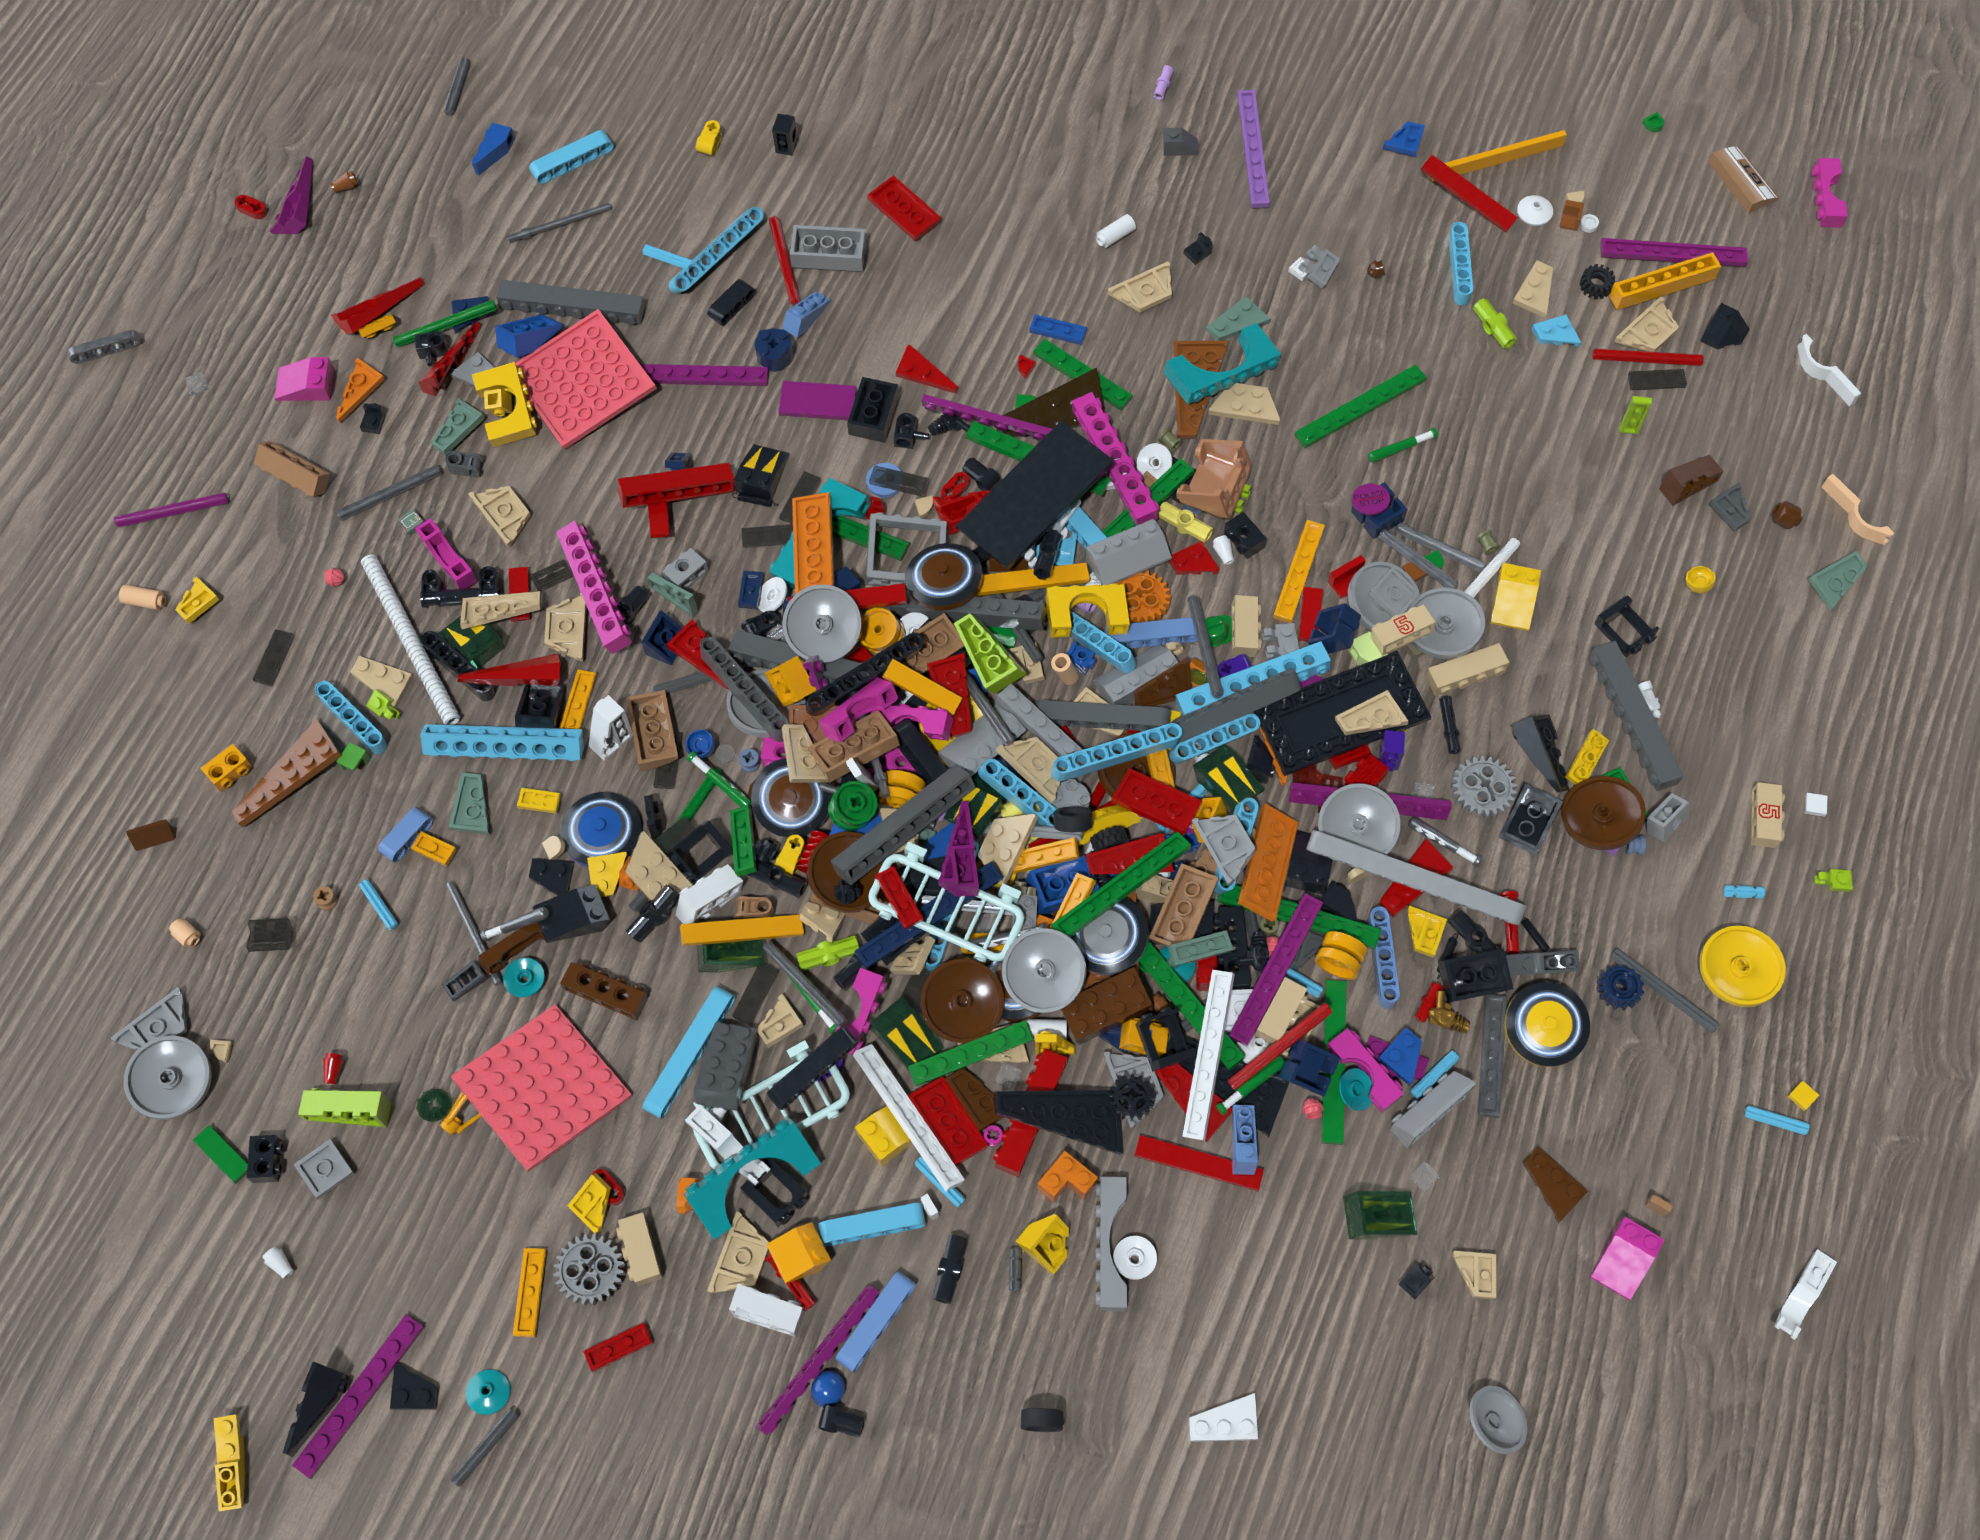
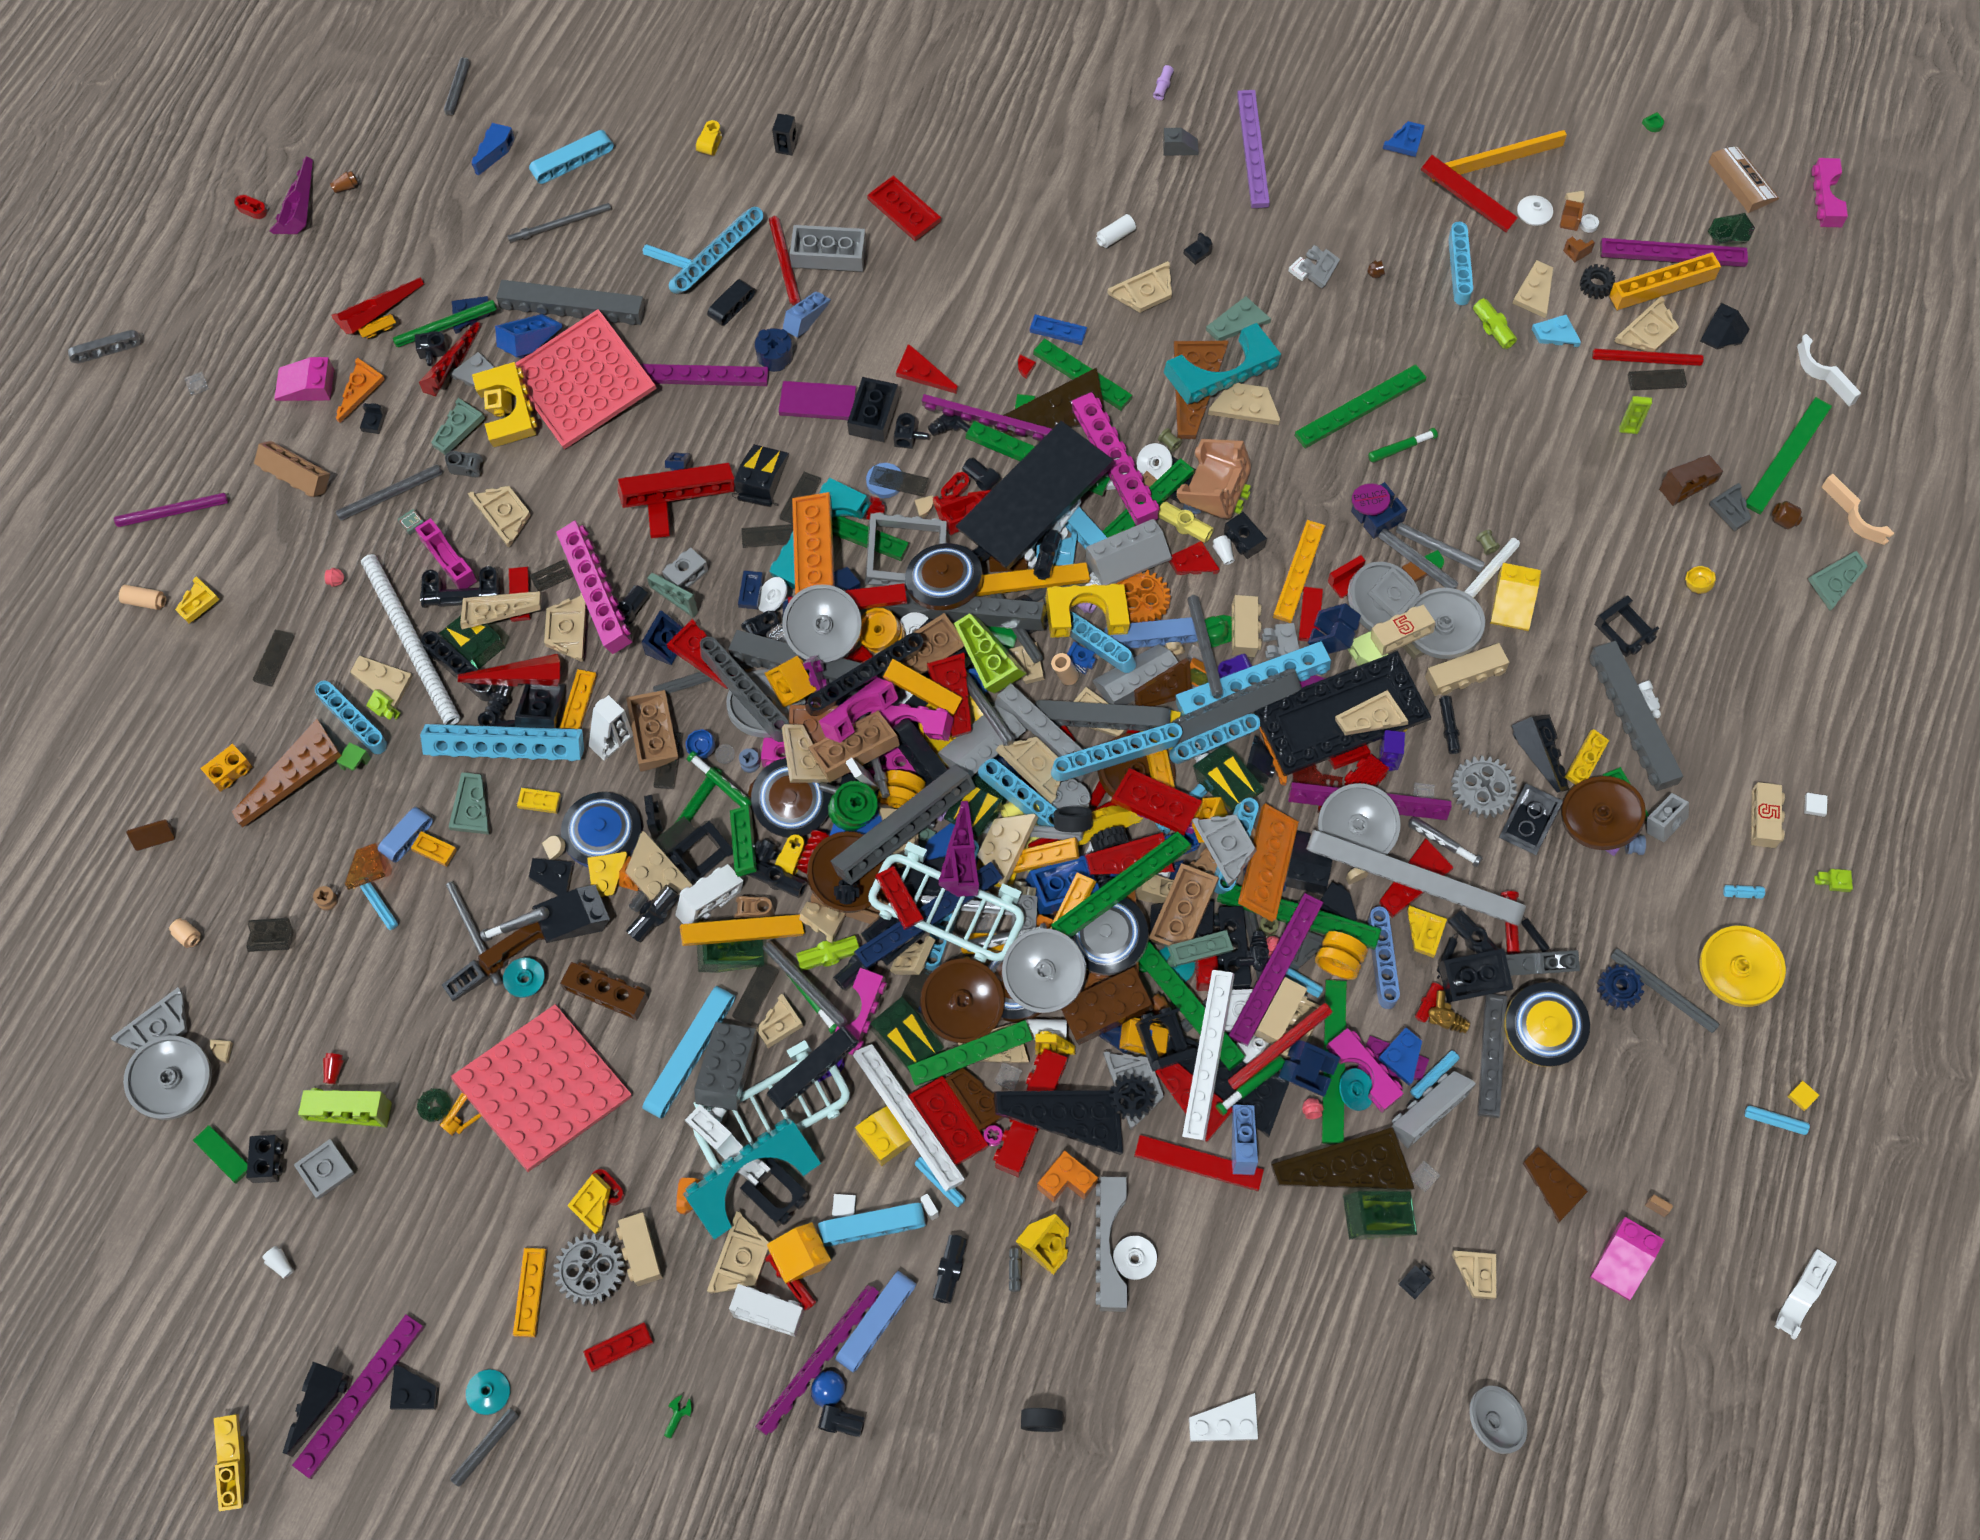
(365, 867): none -> clear orange wing
(494, 709): none -> black piece
(678, 1414): none -> green bar
(843, 1205): none -> white tile
(1359, 1163): none -> dark brown wing
(1577, 248): none -> dark orange panel
(1731, 229): none -> clear green slope
(1787, 455): none -> green tile

